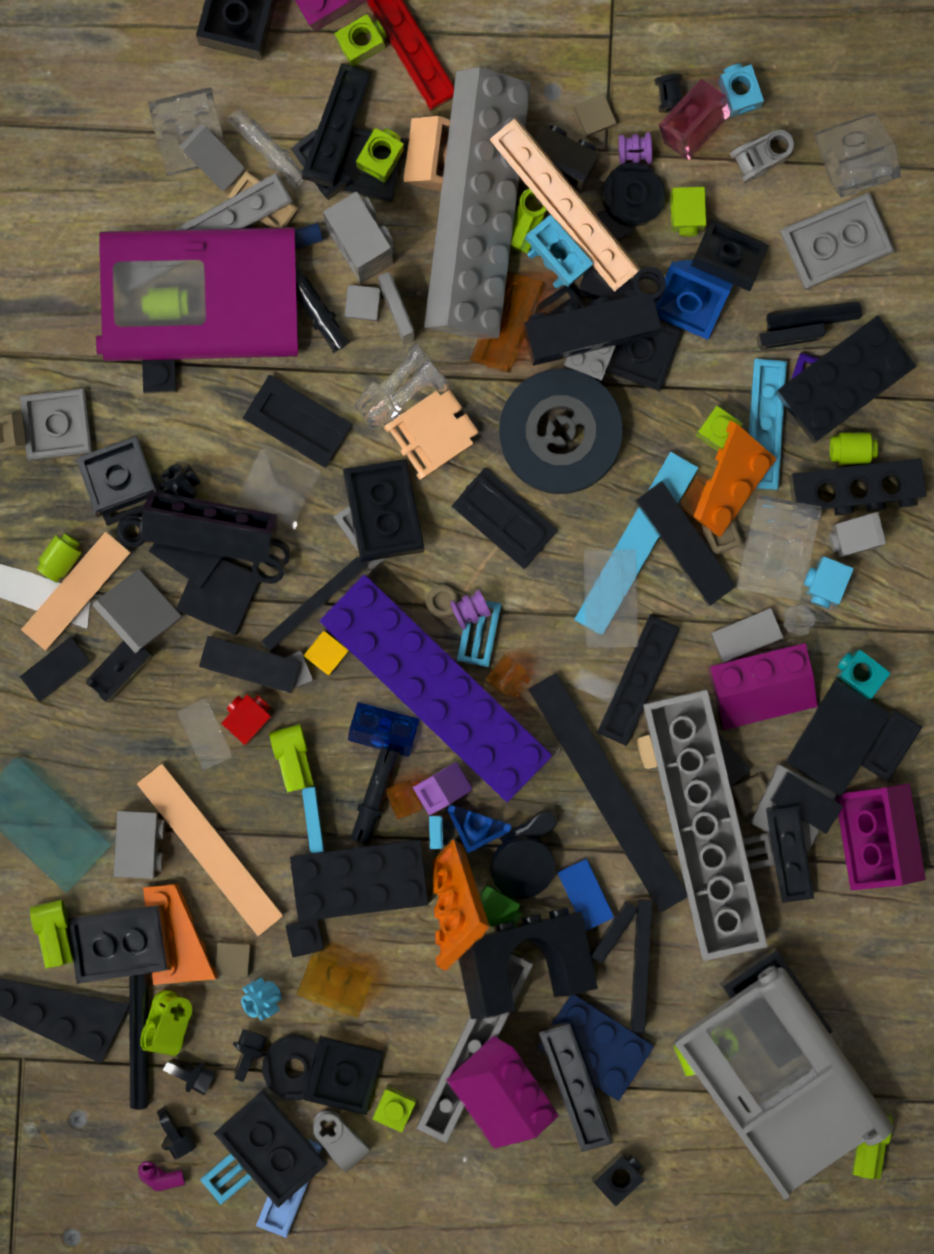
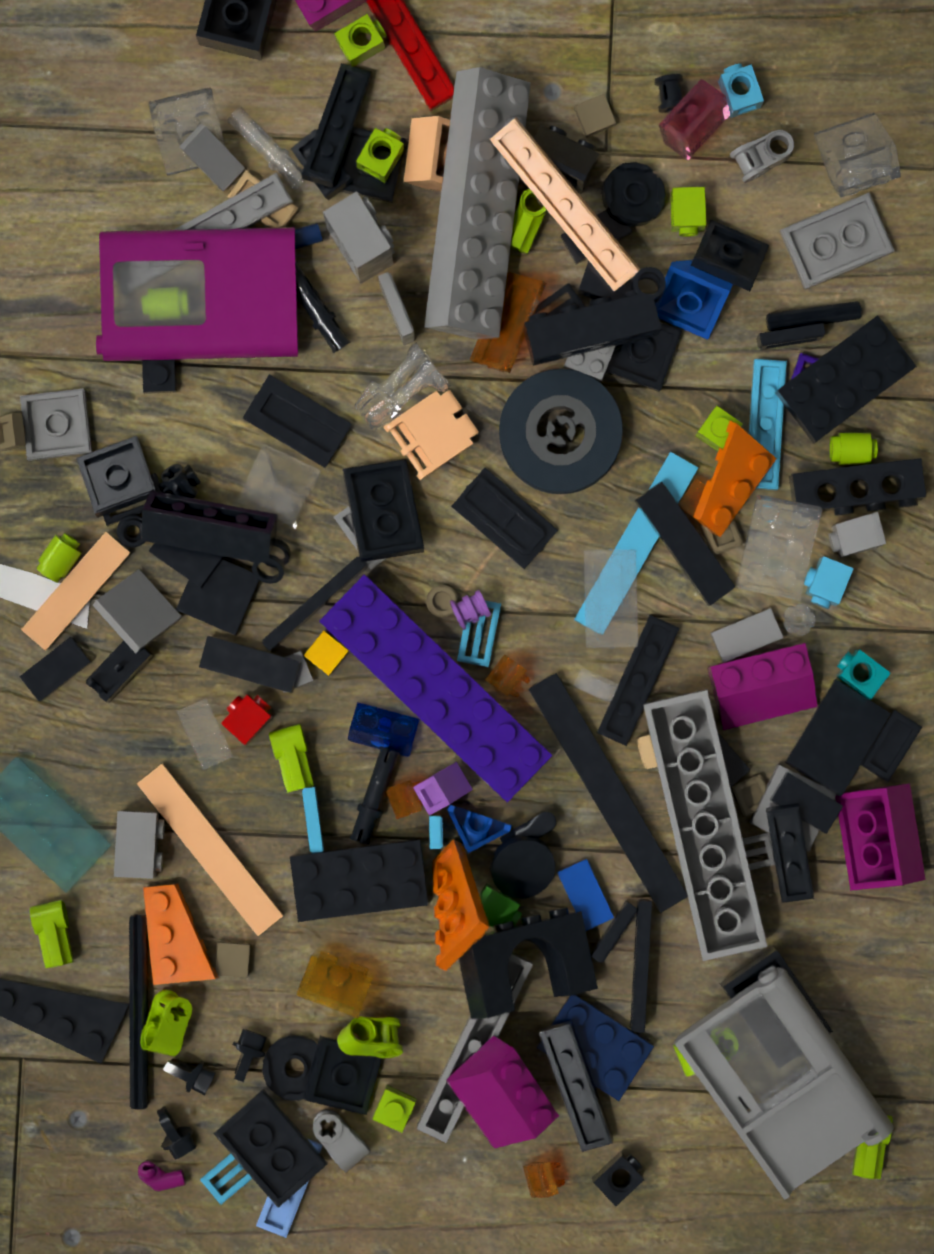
(119, 944): black tile -> none
(261, 999): medium azure gear -> none
(304, 938): black plate -> none
(362, 303): light grey tile -> none
(377, 1037): none -> lime piece
(541, 1179): none -> clear orange tile
(558, 252): medium azure piece -> none
(635, 148): medium lavender bush -> none

